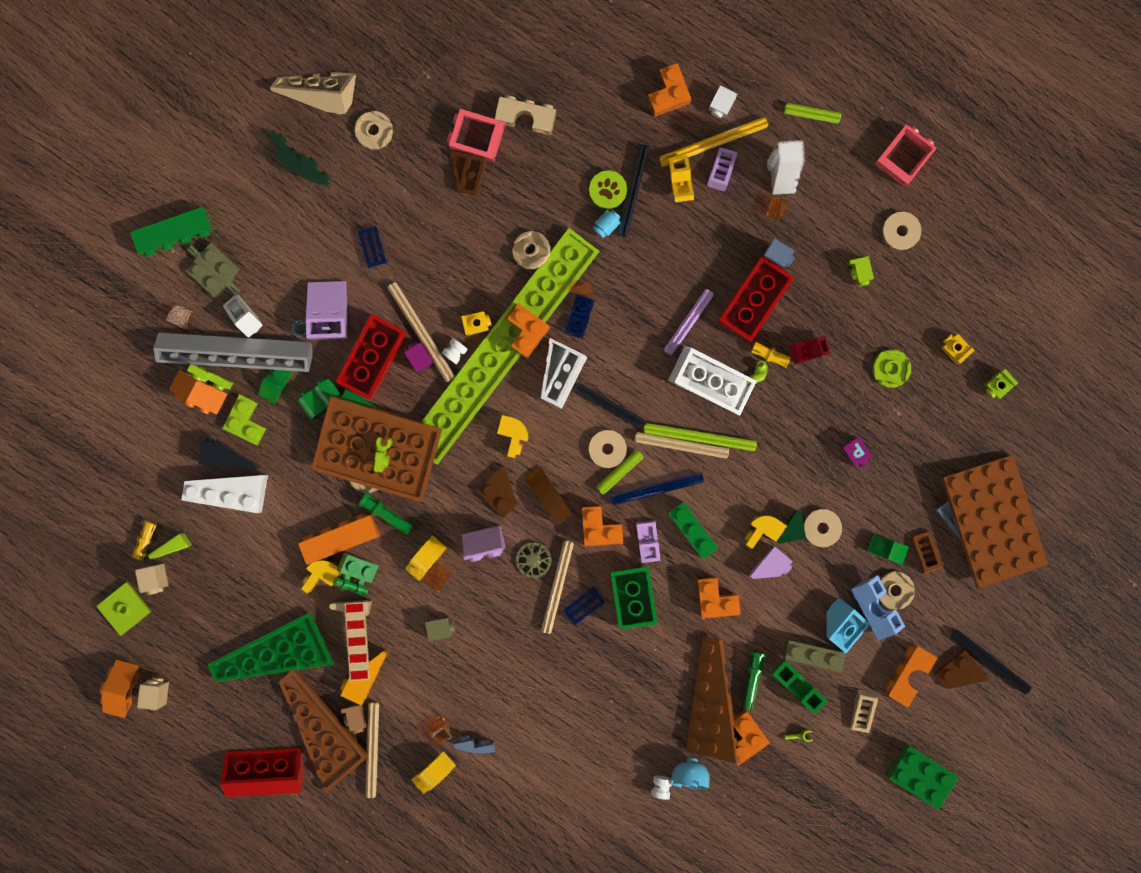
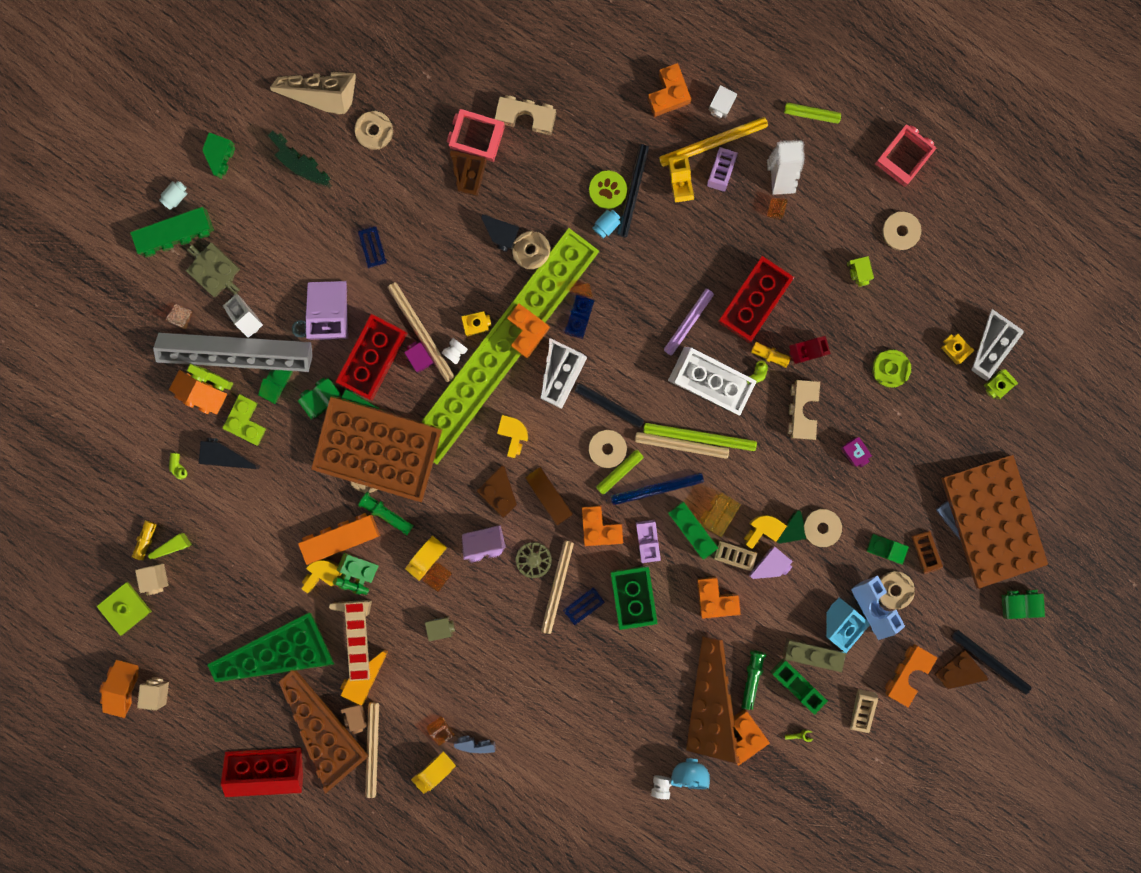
(173, 194): none -> light aqua brick
(176, 468): none -> lime arm
(217, 153): none -> green slope
(231, 493): white wedge -> none
(381, 457): lime plate -> none
(501, 232): none -> black slope
(720, 514): none -> clear yellow brick
(751, 561): none -> tan slope
(779, 254): sand blue brick -> none
(801, 426): none -> tan arch
(922, 776): green brick -> none
(996, 343): none -> white wedge
(1023, 605): none -> green brick

